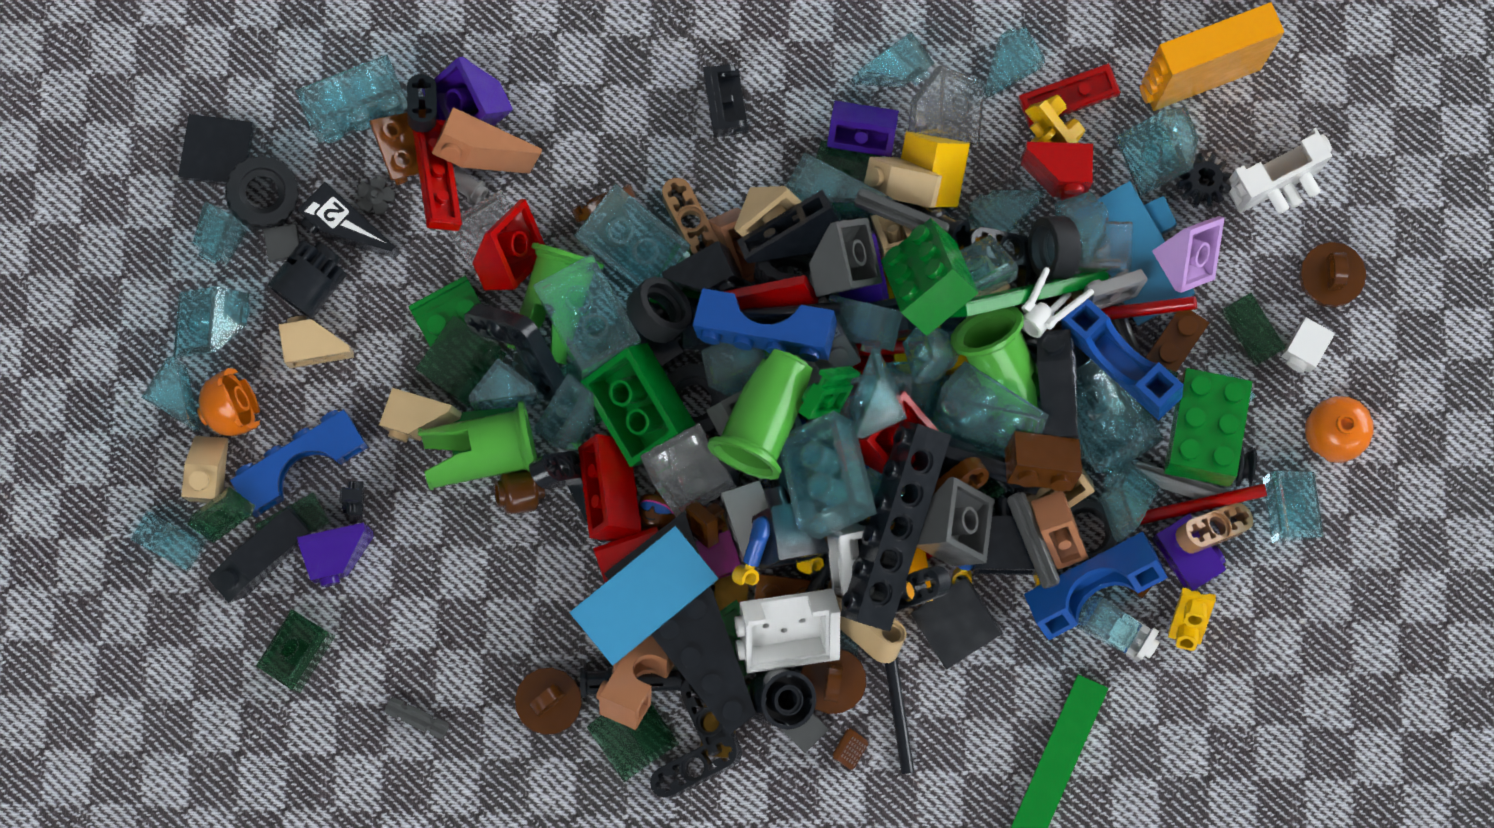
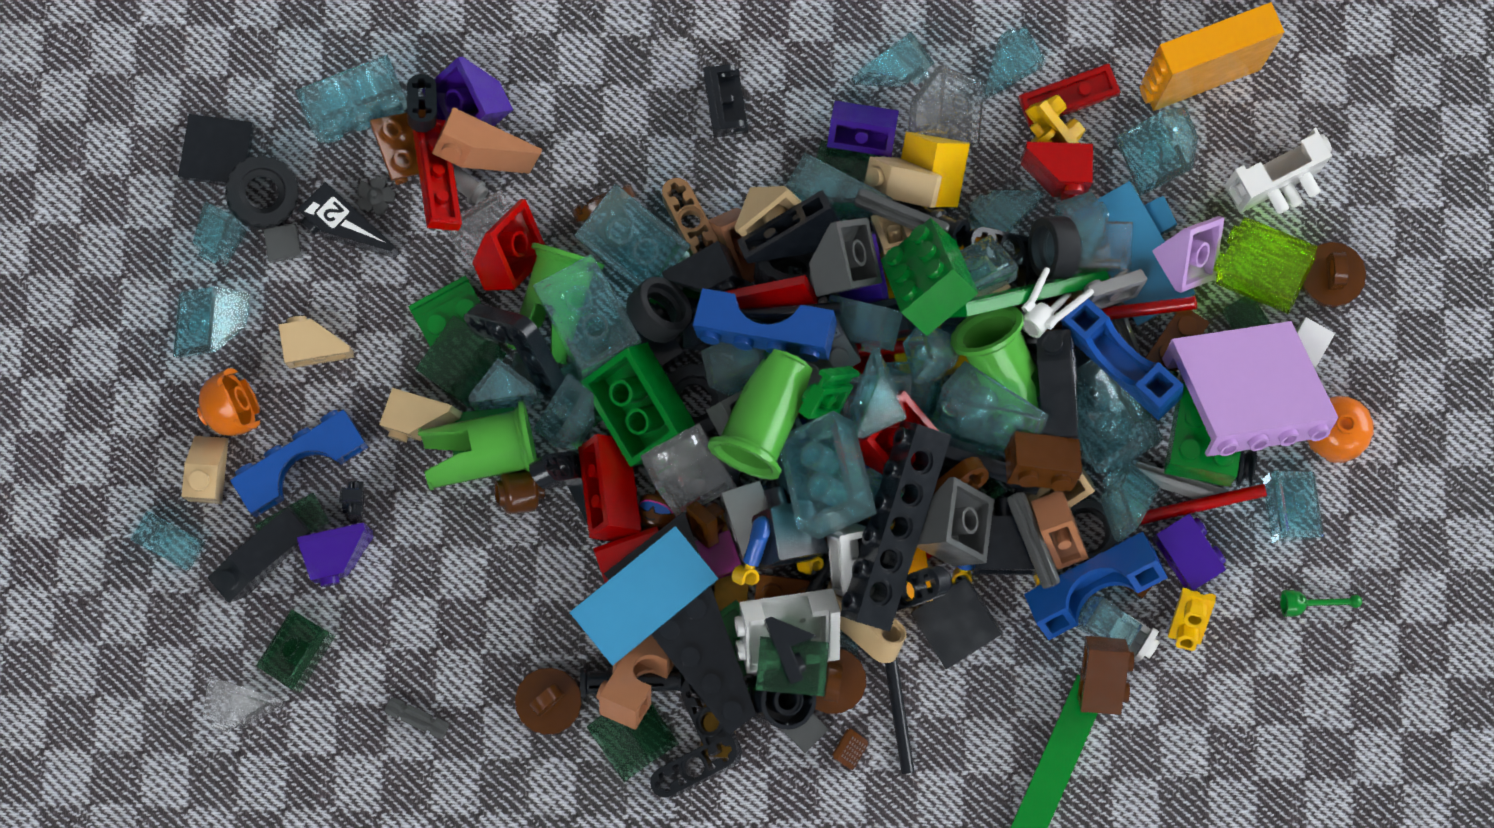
(173, 394): clear light blue slope -> none
(221, 515): clear green plate -> none
(236, 705): none -> clear slope
(308, 277): black gear -> none
(771, 674): none -> clear green slope
(784, 638): none -> black slope
(1104, 675): none -> reddish brown brick
(1207, 535): medium nougat beam -> none
(1209, 192): black gear -> none
(1253, 387): none -> lavender panel
(1265, 264): none -> clear neon green brick
(1295, 603): none -> green hinge

